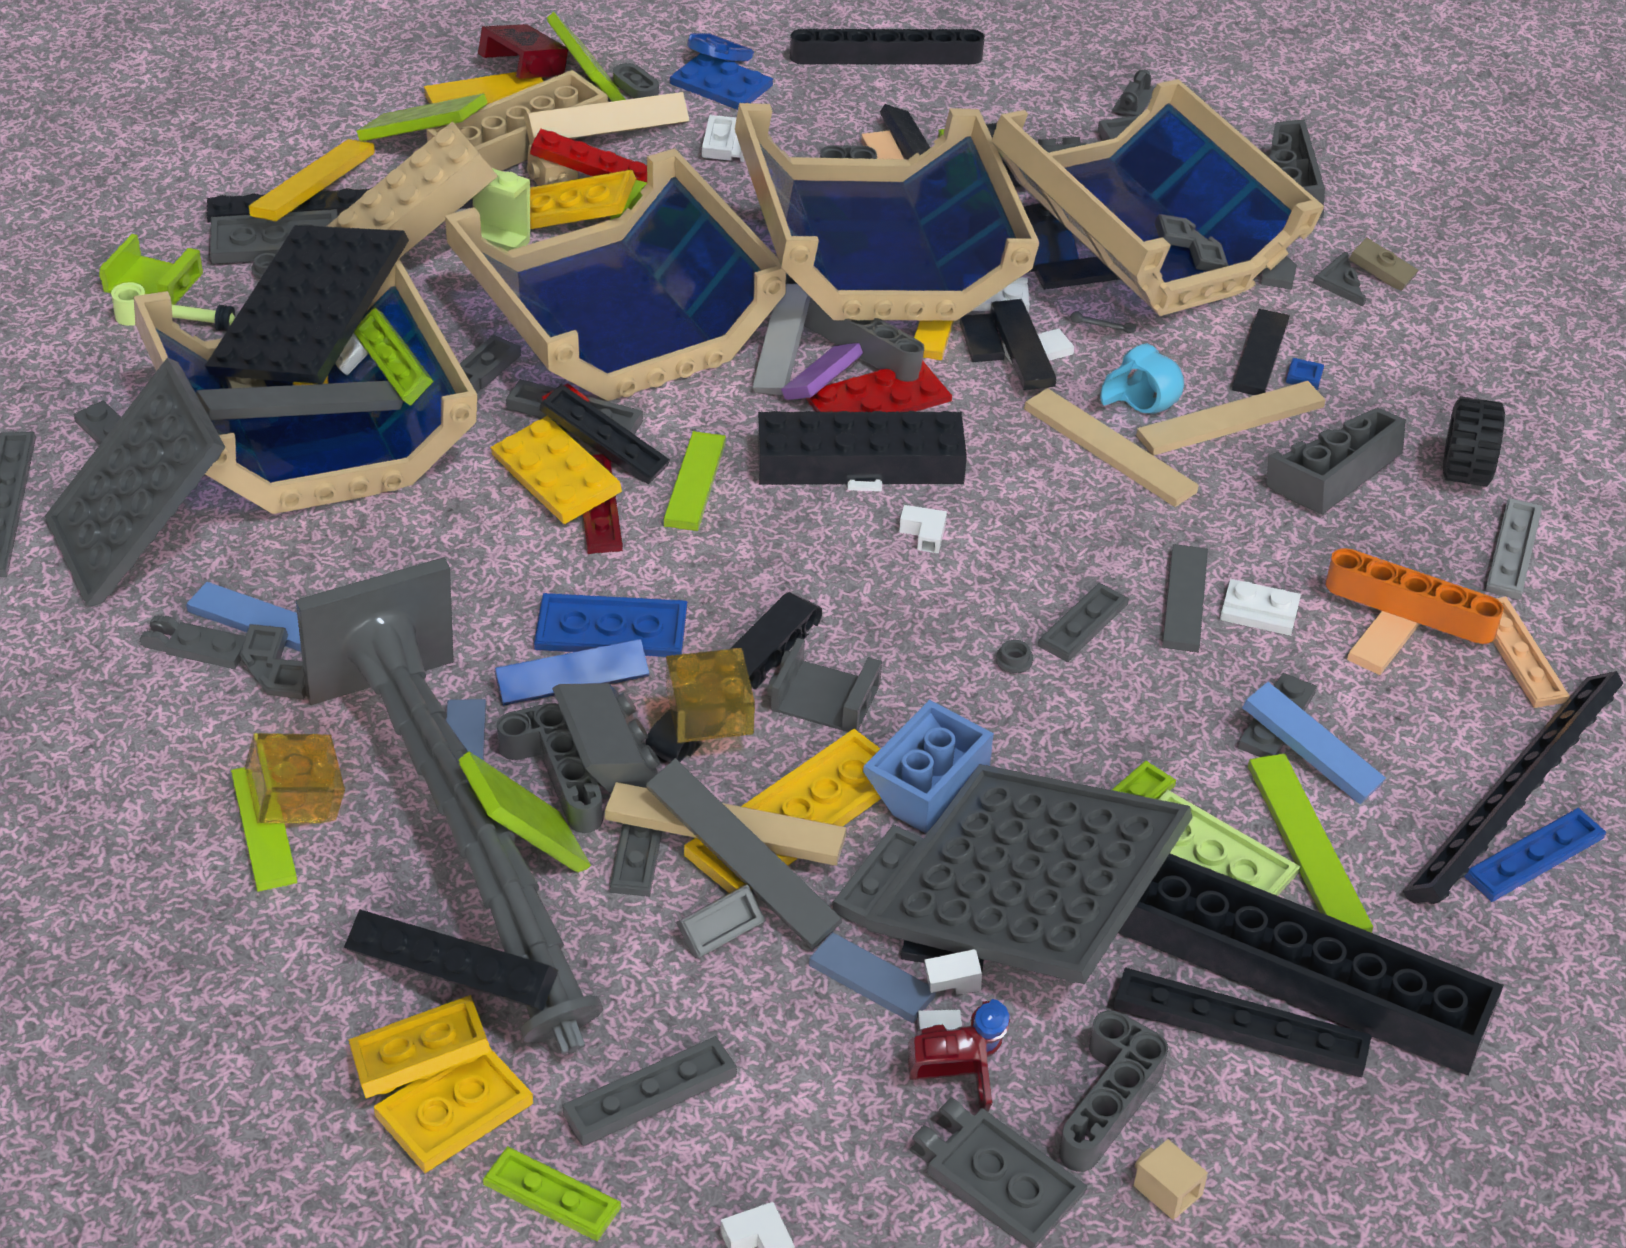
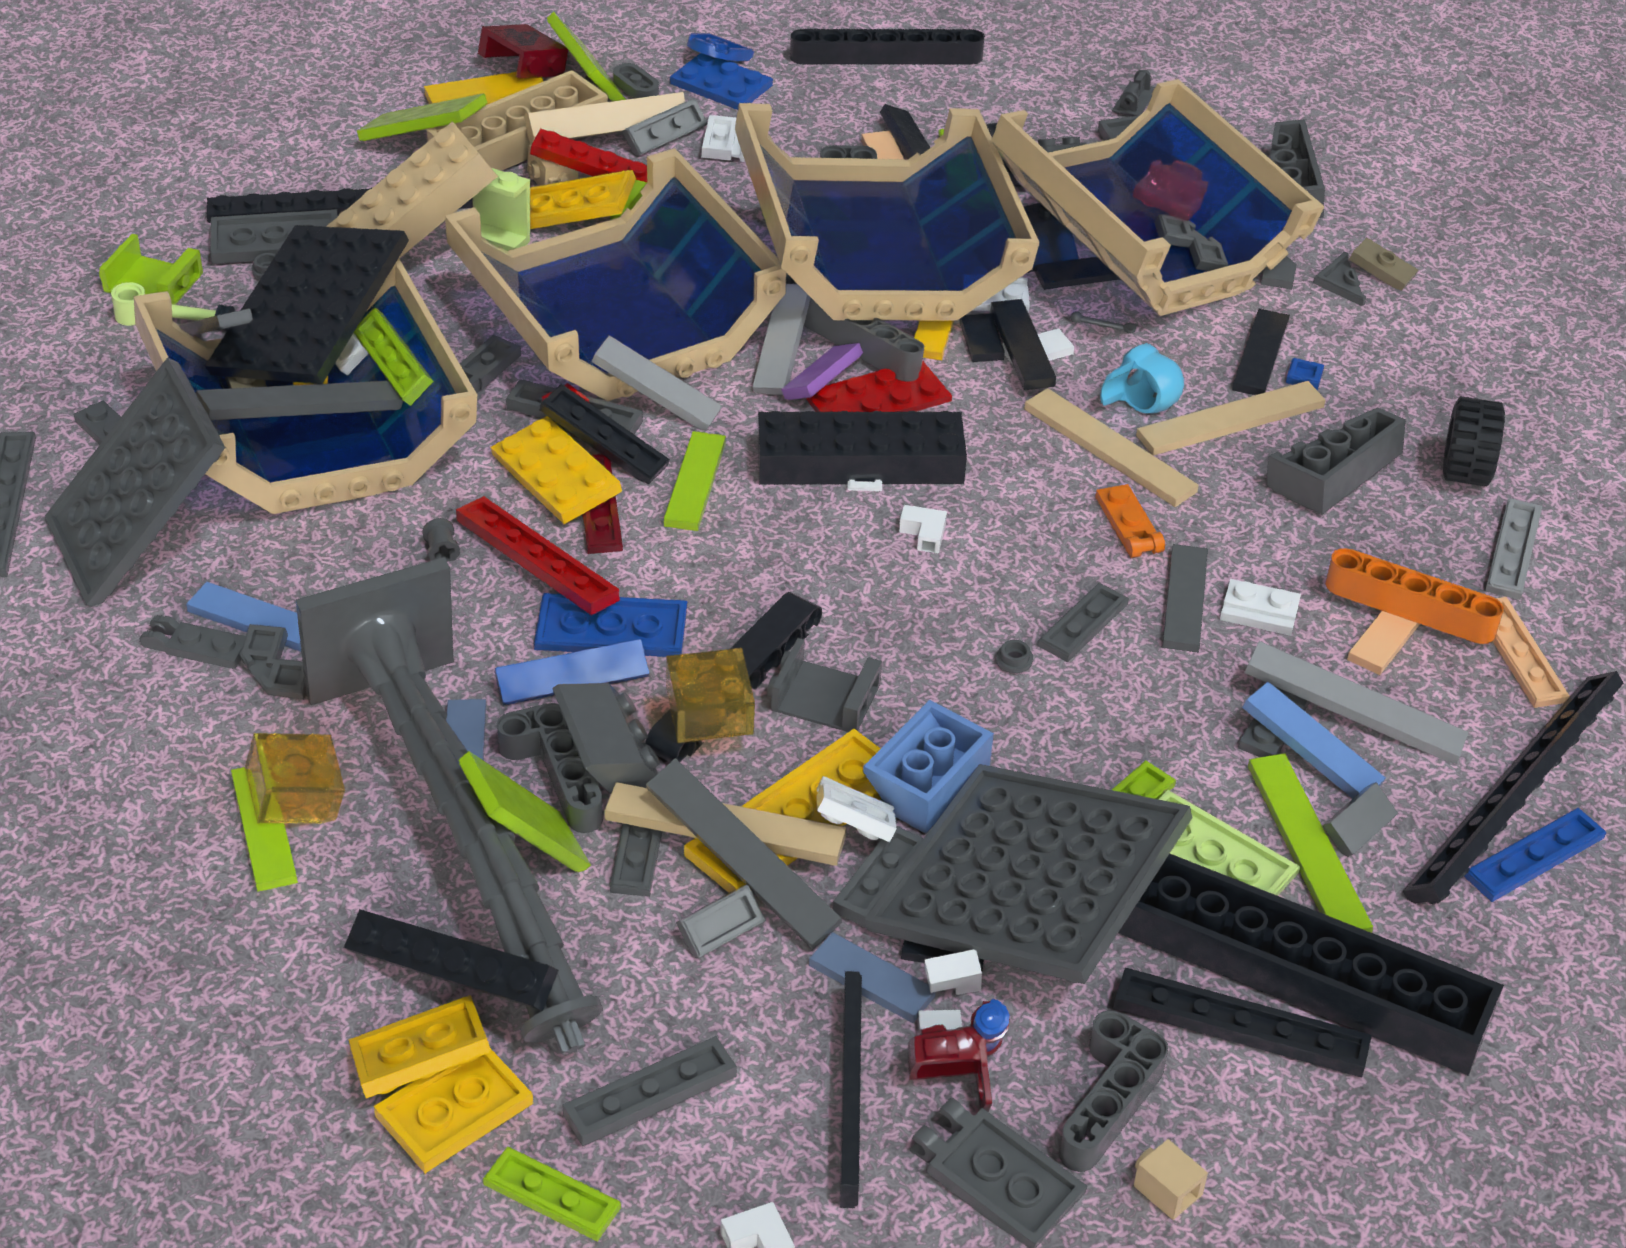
(217, 322): none -> black tile
(311, 180): yellow tile -> none
(439, 536): none -> dark grey bush
(538, 555): none -> red plate
(656, 383): none -> light grey tile
(664, 127): none -> tile
(843, 804): none -> white plate
(851, 1091): none -> black tile
(1129, 520): none -> orange plate
(1172, 188): none -> clear pink slope
(1357, 702): none -> light grey tile
(1360, 819): none -> tile

